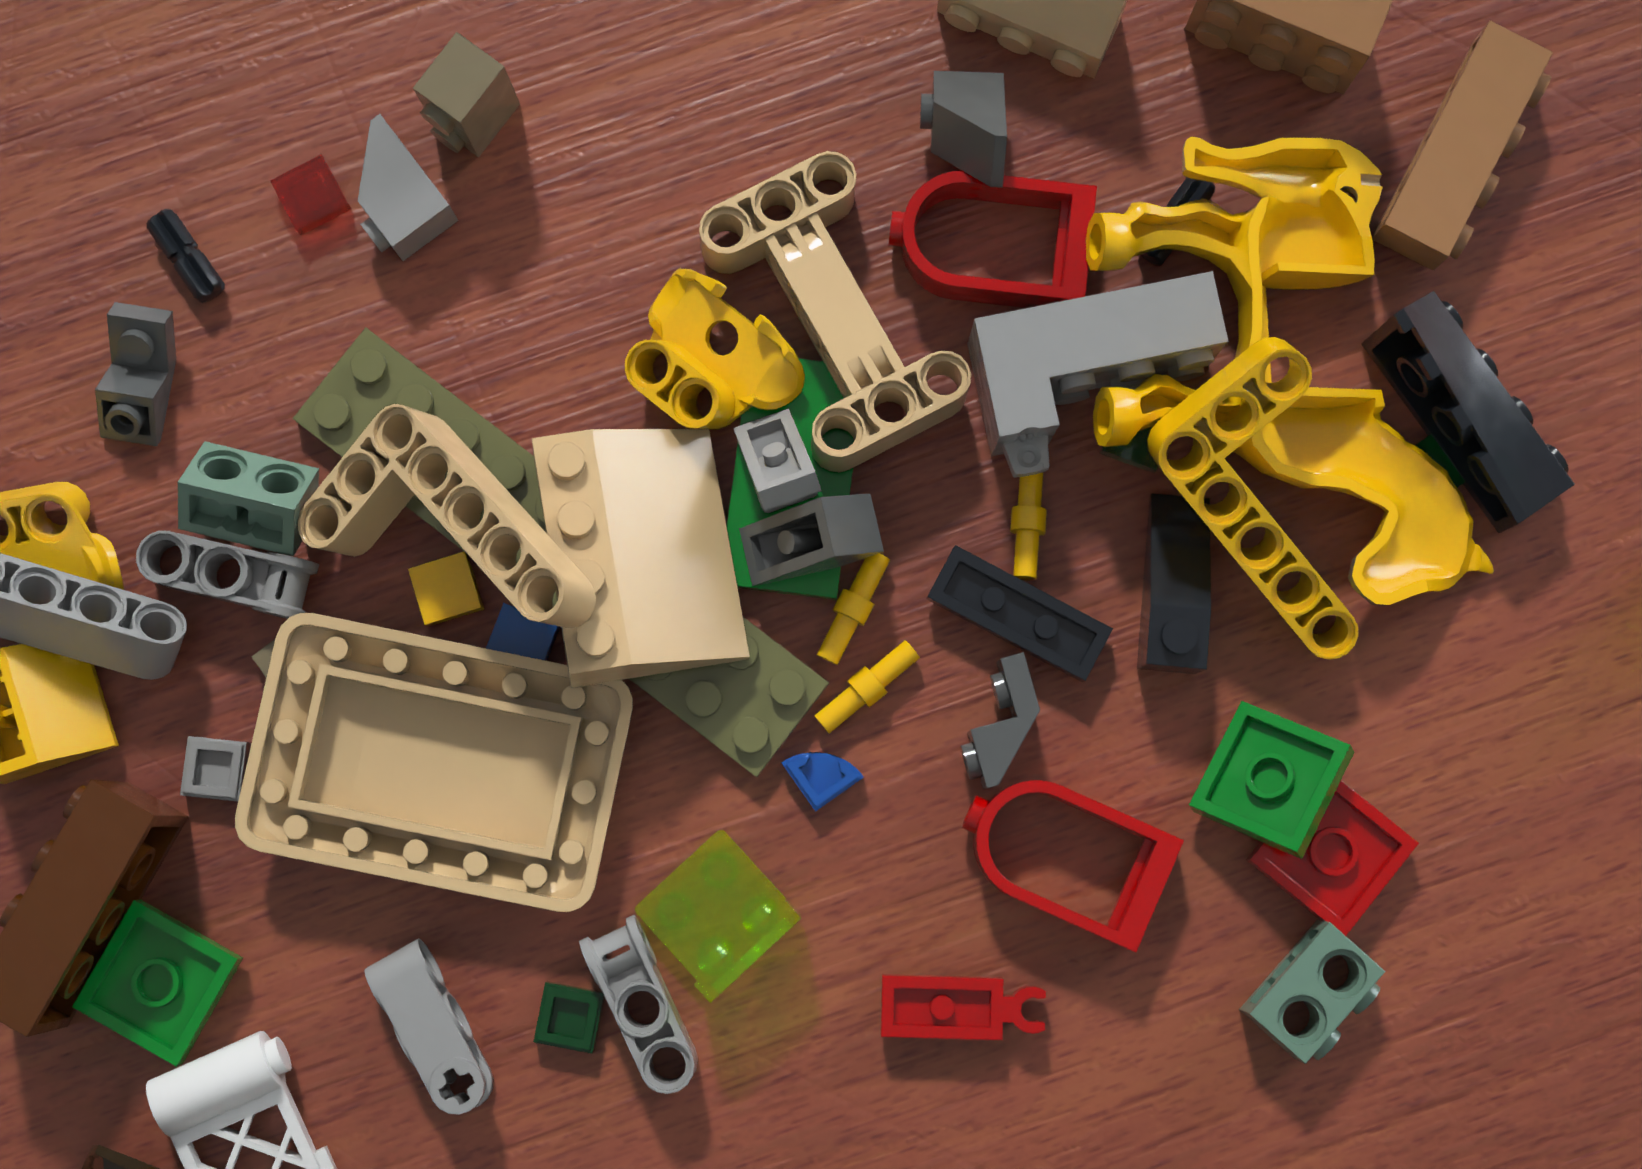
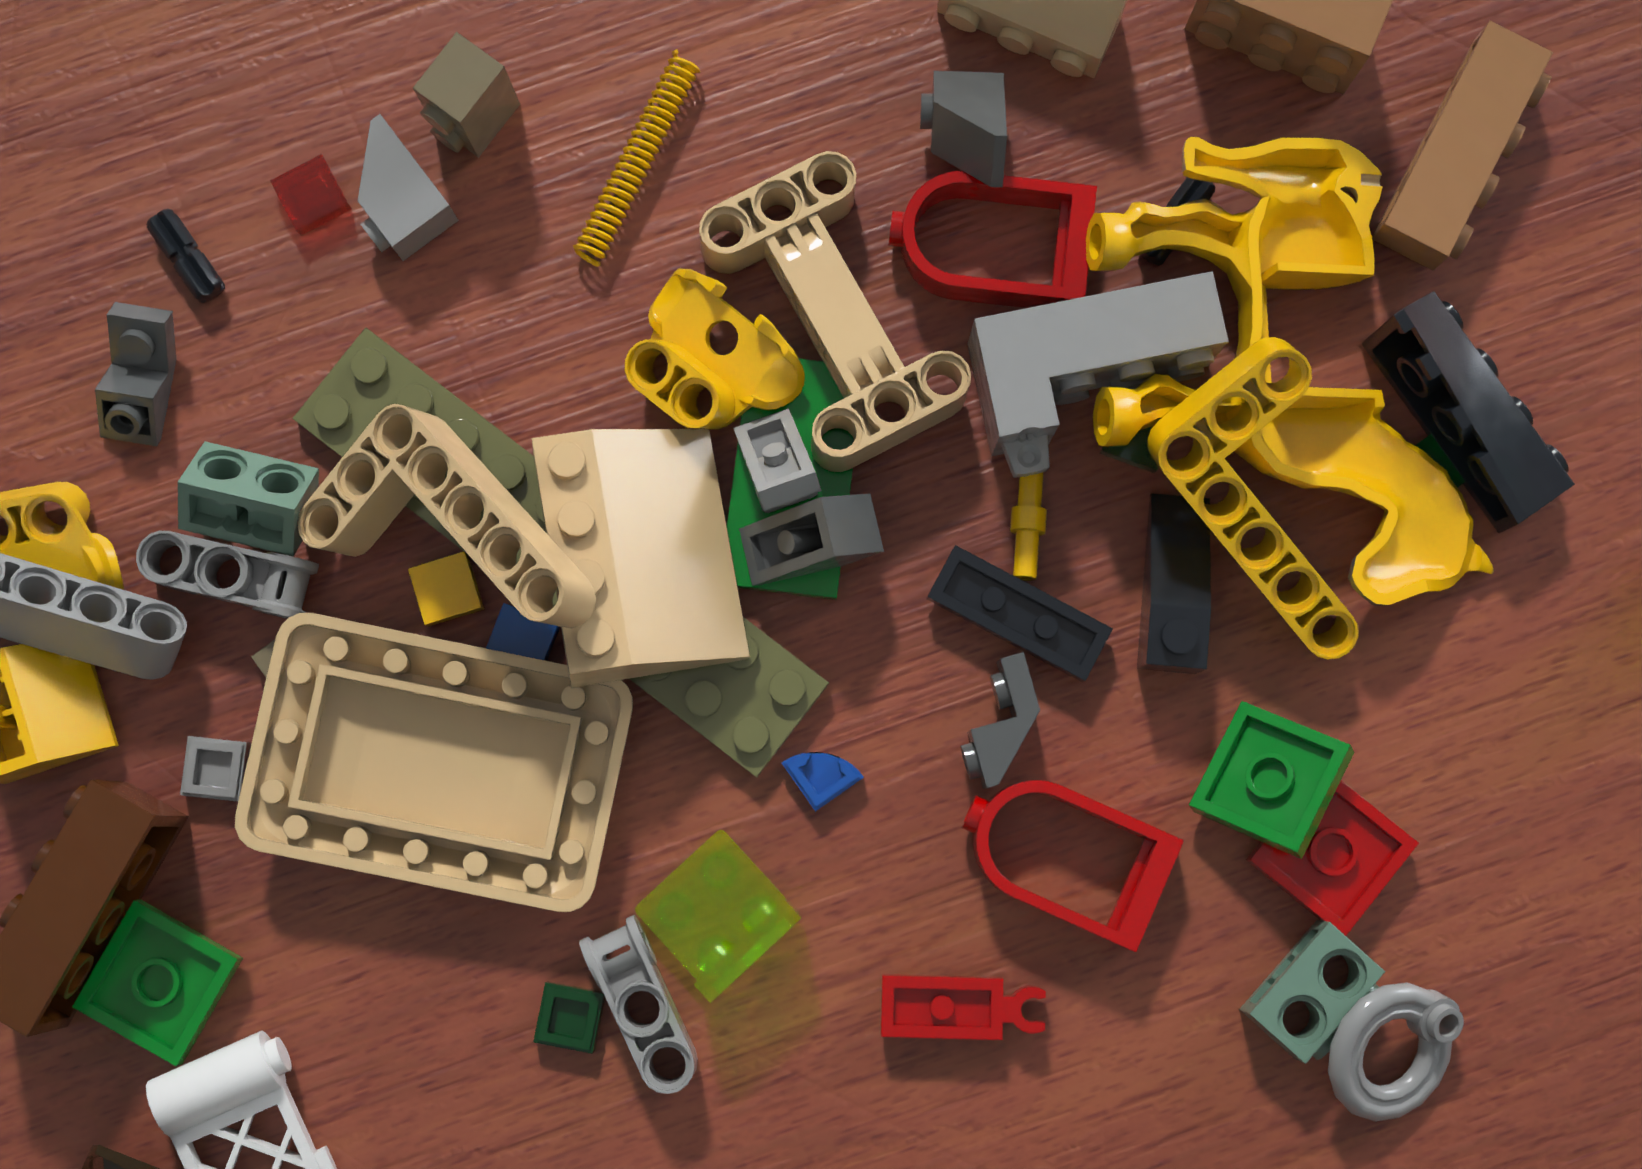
(430, 1026): light grey piece -> none
(684, 75): none -> yellow piece
(853, 608): yellow bar -> none
(867, 686): yellow bar -> none
(1428, 1015): none -> light grey piece

